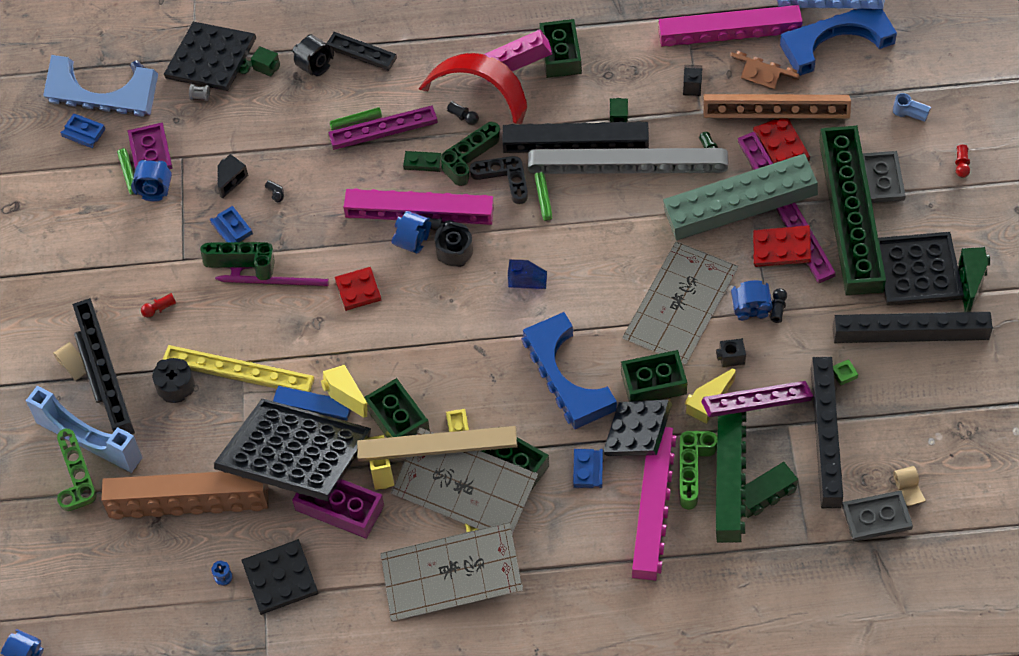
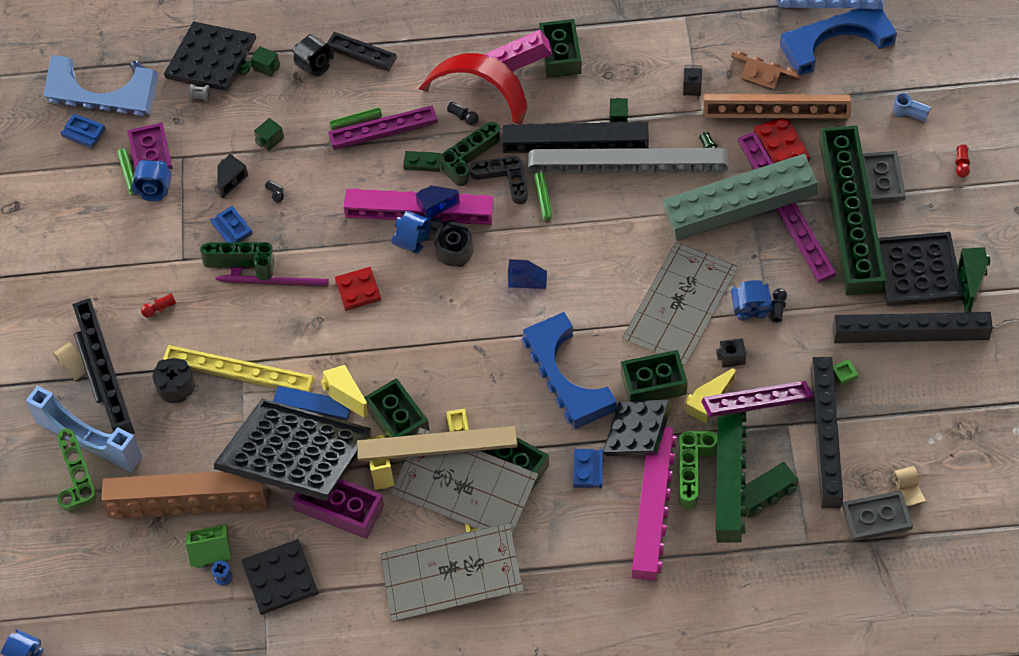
(208, 545): none -> bright green slope
(268, 134): none -> dark green brick
(436, 200): none -> clear blue slope
(729, 25): dark pink brick -> none
(782, 246): red plate -> none

